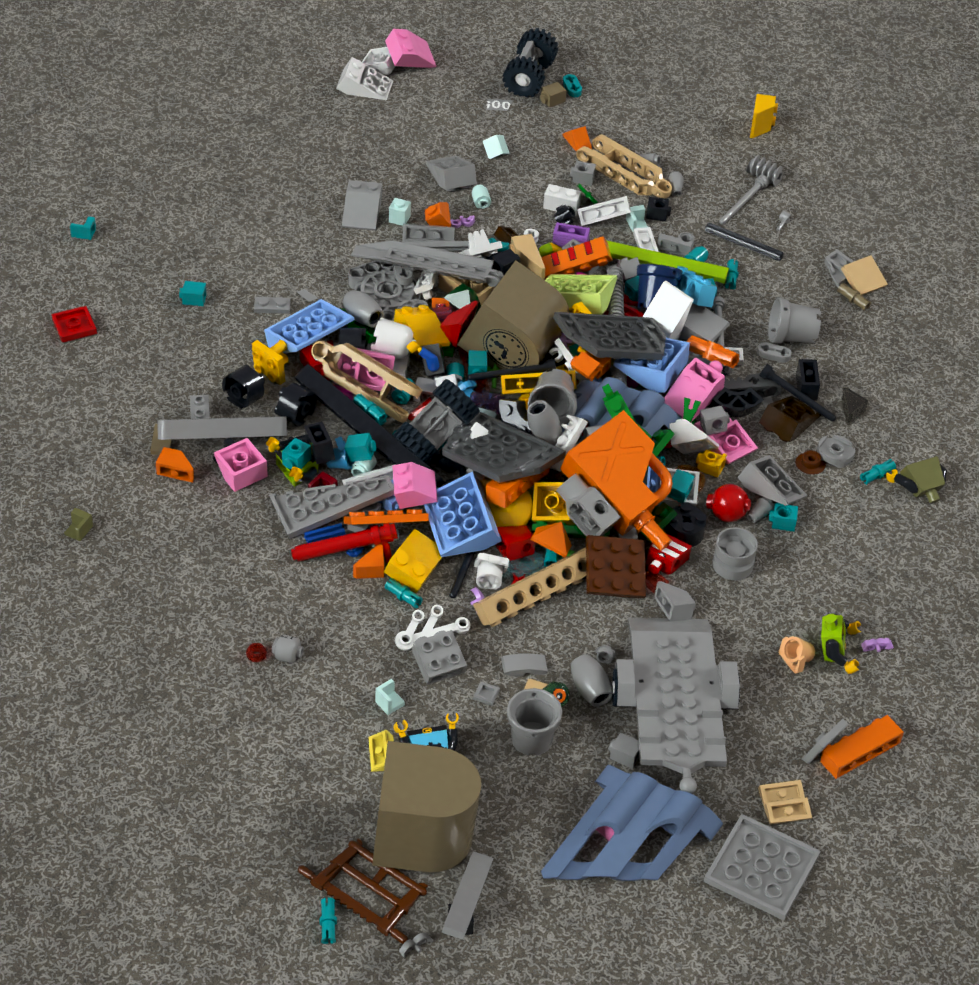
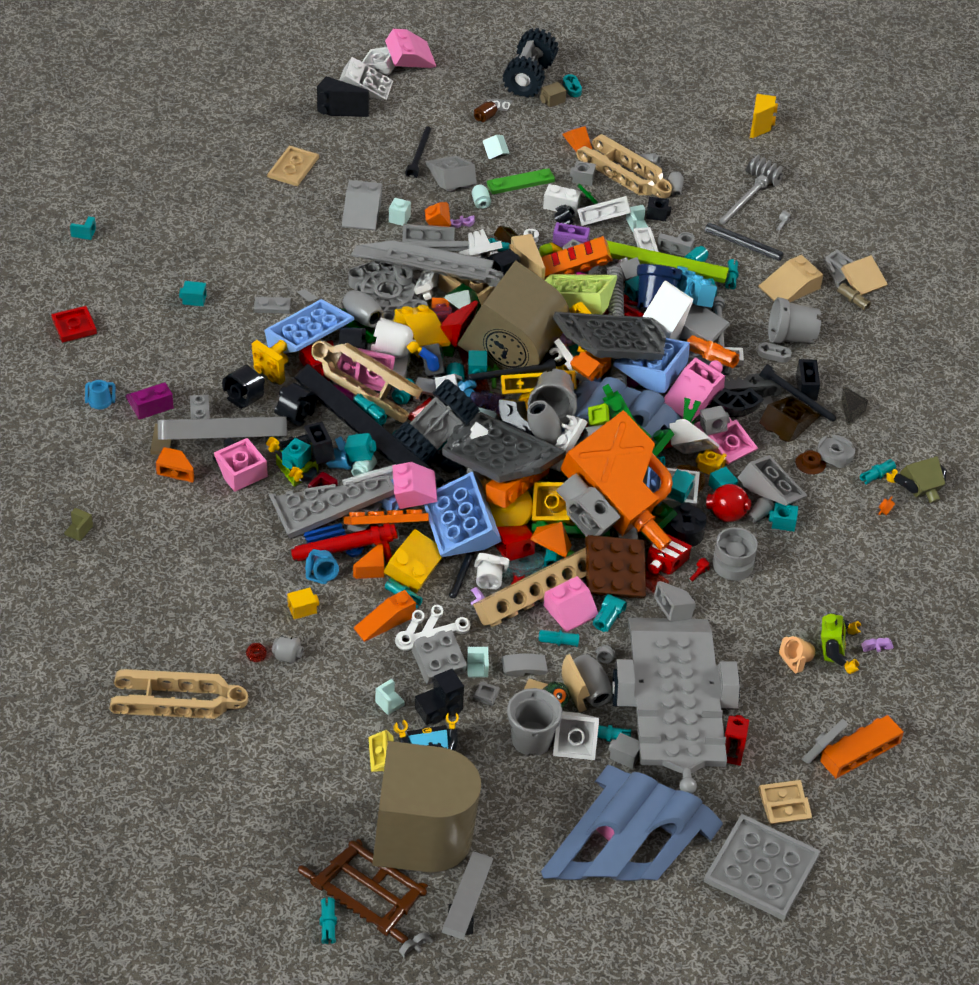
(98, 394): none -> dark azure piece
(151, 400): none -> magenta slope
(154, 680): none -> tan piece
(293, 165): none -> tan tile
(302, 603): none -> yellow brick
(323, 566): none -> dark azure piece
(342, 99): none -> black slope
(386, 616): none -> orange slope
(413, 168): none -> black piece
(444, 698): none -> black brick
(477, 662): none -> light aqua panel
(485, 111): none -> reddish brown brick
(520, 181): none -> bright green plate
(559, 637): none -> teal axle
(570, 604): none -> bright pink slope
(574, 683): none -> tan slope
(576, 736): none -> white slope
(598, 414): none -> lime tile
(609, 612): none -> teal piece
(611, 733): none -> teal pin
(702, 564): none -> red hand
(721, 477): none -> teal panel
(736, 729): none -> red torso
(793, 280): none -> tan slope
(886, 506): none -> orange plate

